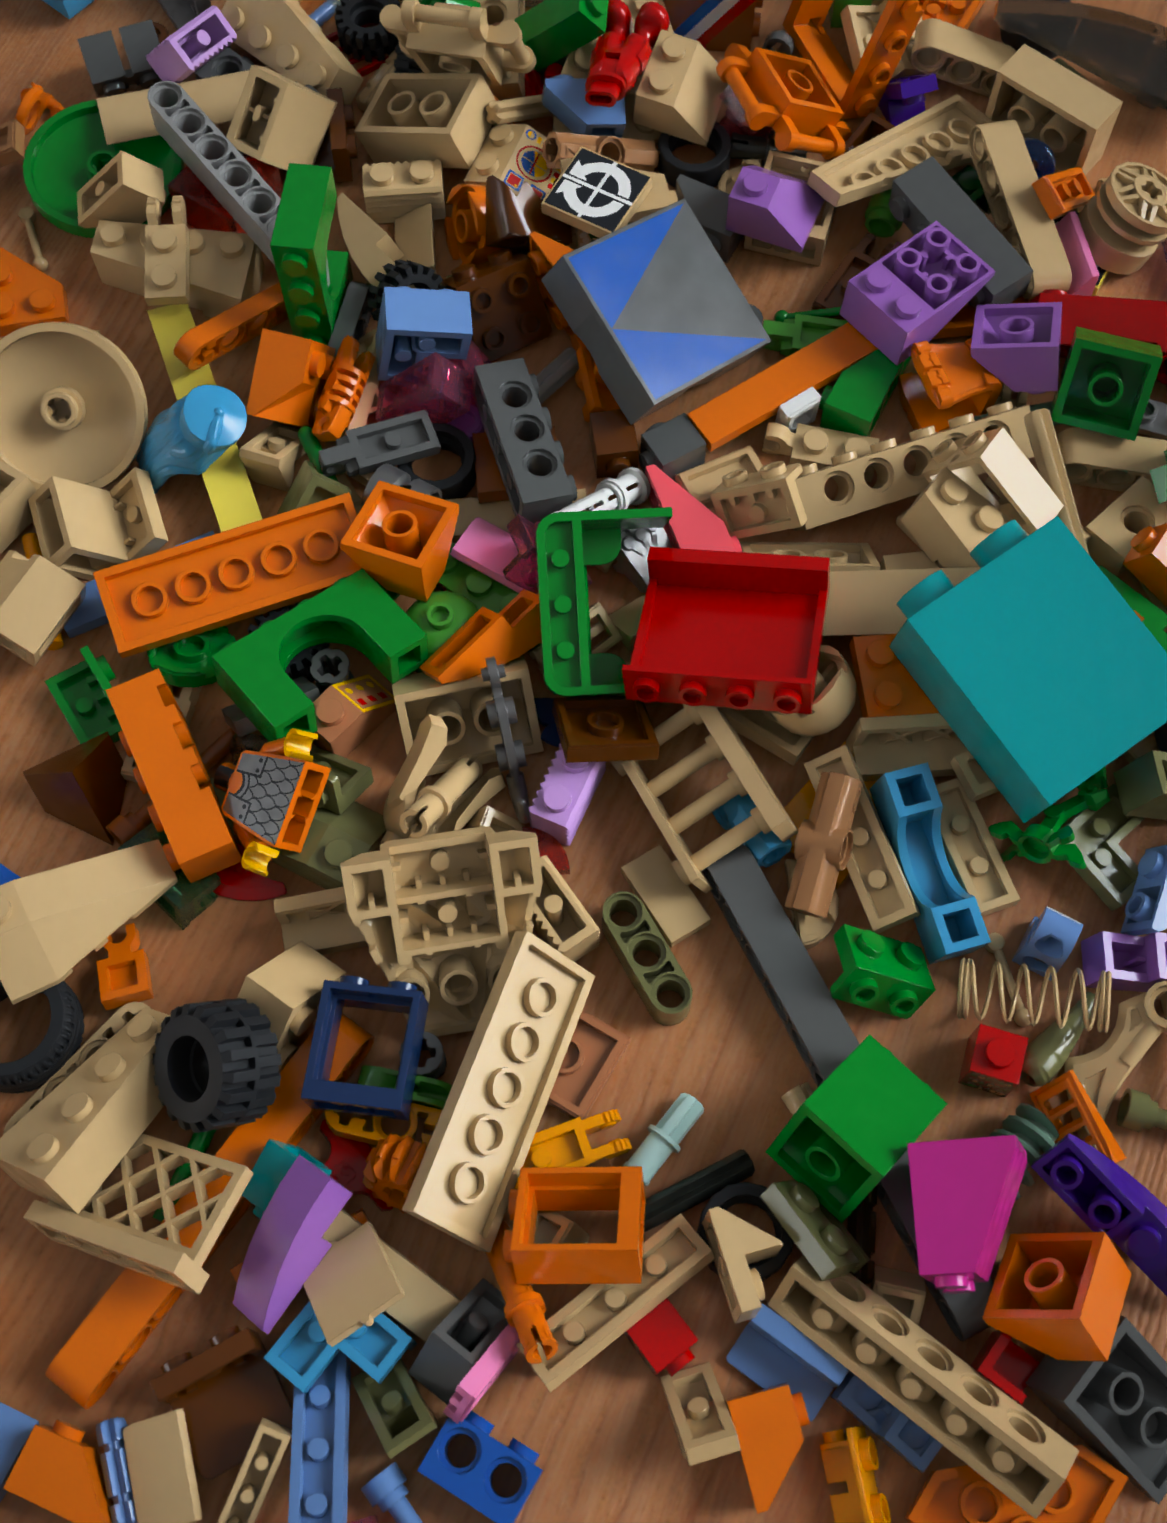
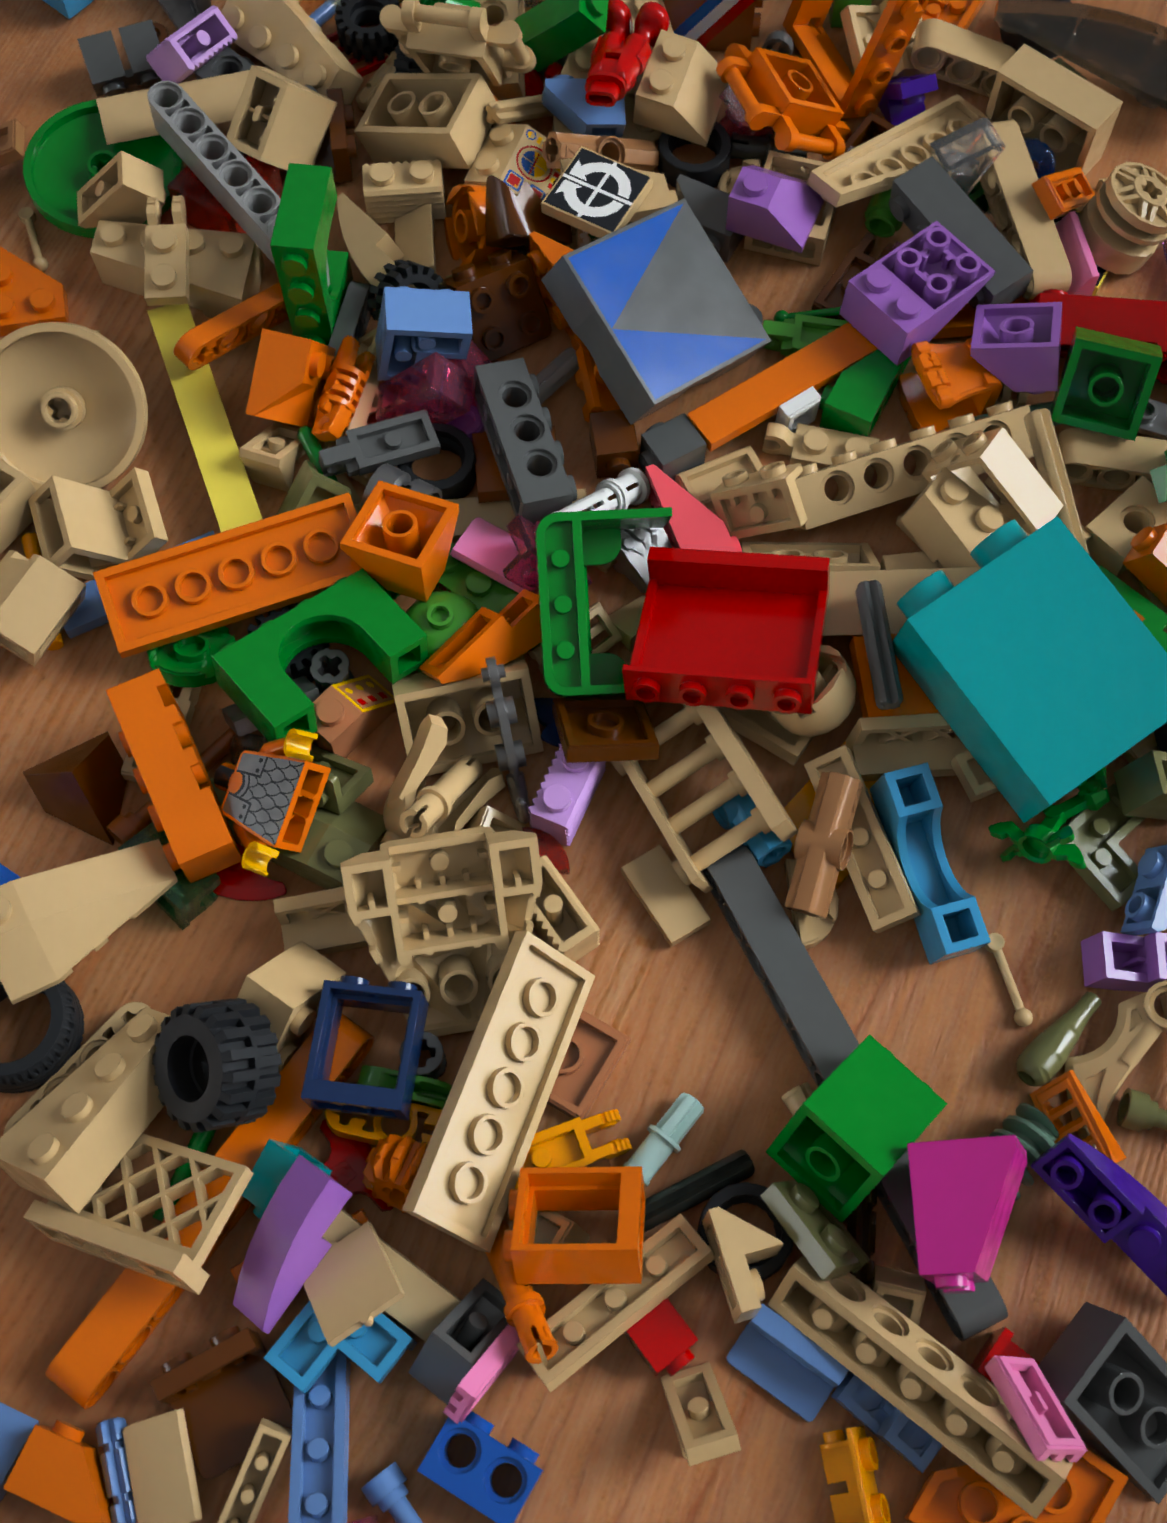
(33, 104): orange piece -> none
(84, 698): green bracket -> none
(126, 972): orange plate -> none
(192, 433): dark azure hair -> none
(395, 1408): olive slope -> none
(641, 936): olive beam -> none
(769, 1437): orange slope -> none
(879, 645): none -> dark grey axle
(881, 972): green bracket -> none
(968, 152): none -> clear slope
(973, 852): tan plate -> none
(993, 1060): red brick -> none
(1035, 1409): none -> bright pink tile
(1049, 940): medium blue leg -> none
(1060, 1293): orange slope -> none
(1102, 997): tan piece -> none

